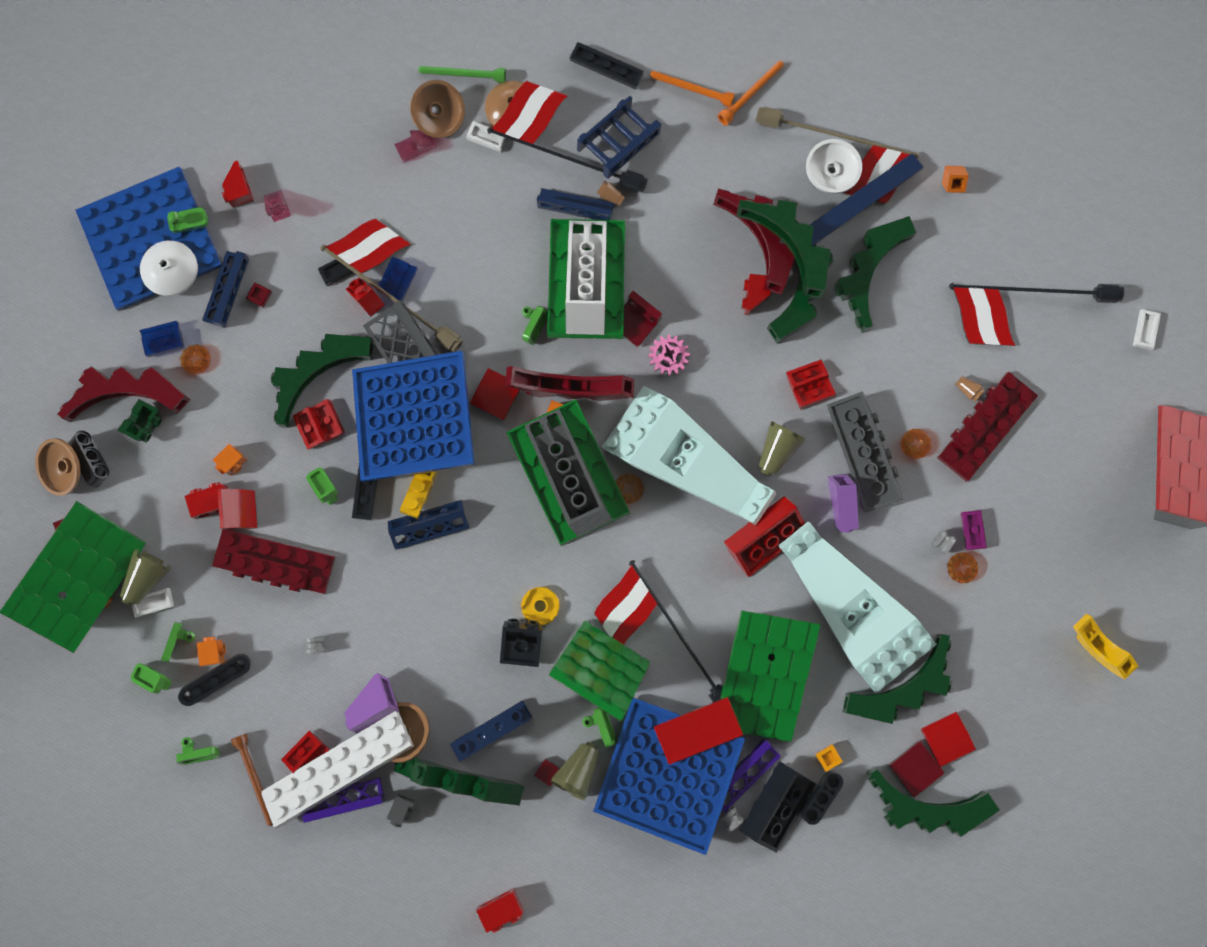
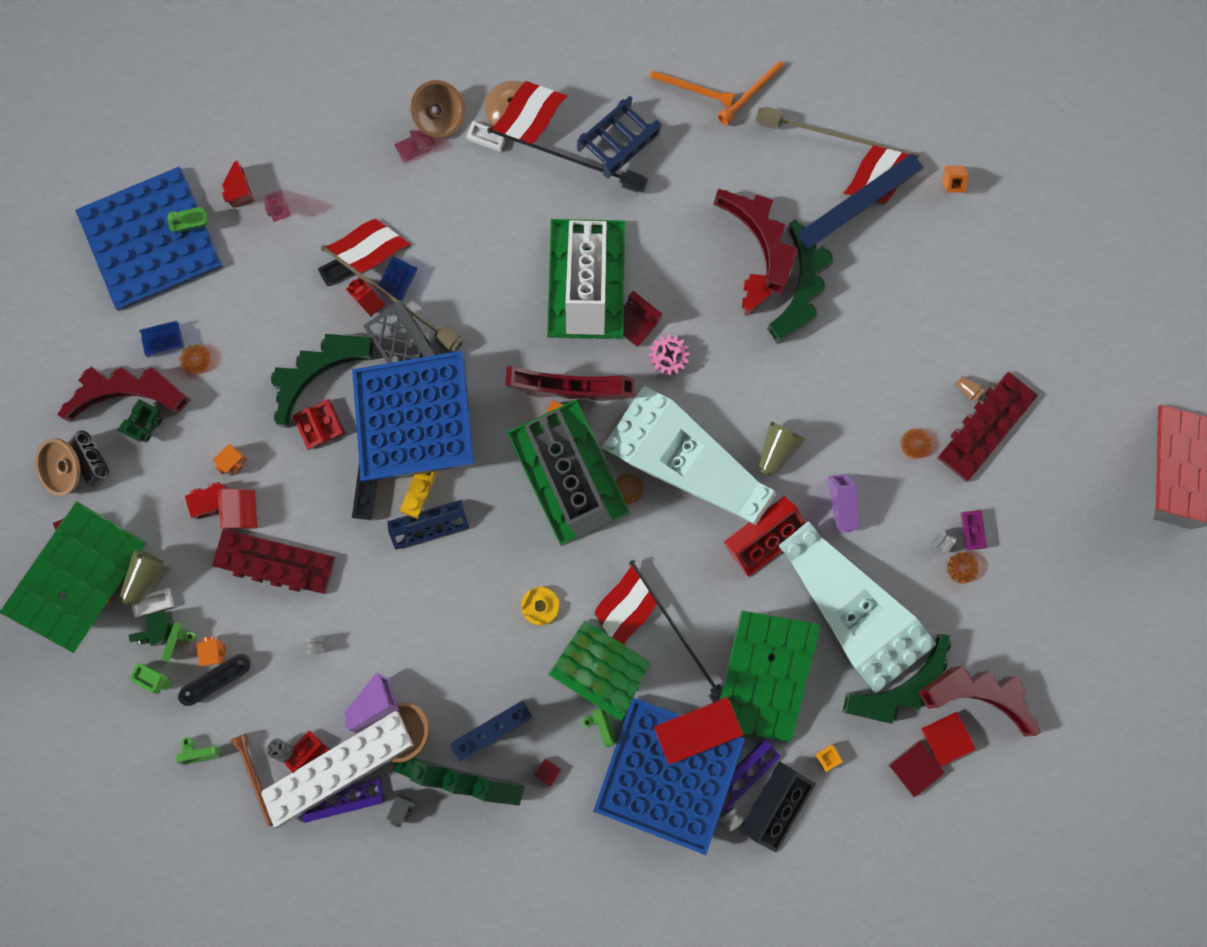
(158, 632): none -> dark green brick
(176, 275): white dish -> none
(228, 291): dark blue fence -> none
(259, 295): dark red tile -> none
(279, 750): none -> dark grey wheel
(322, 486): bright green piece -> none
(494, 395): red slope -> none
(497, 75): bright green piece -> none
(500, 911): red brick -> none
(521, 643): black plate -> none
(537, 321): bright green piece -> none
(574, 205): dark blue fence -> none
(577, 771): olive cone -> none
(606, 65): black plate -> none
(610, 193): medium nougat cone -> none
(797, 236): dark green arch -> none
(810, 384): red slope -> none
(822, 787): black beam -> none
(838, 156): white dish -> none
(856, 286): dark green arch -> none
(865, 451): dark grey plate -> none
(959, 815): dark green arch -> none
(985, 313): flag -> none
(1003, 695): none -> dark red arch
(1102, 649): yellow arch -> none
(1146, 329): white tile -> none

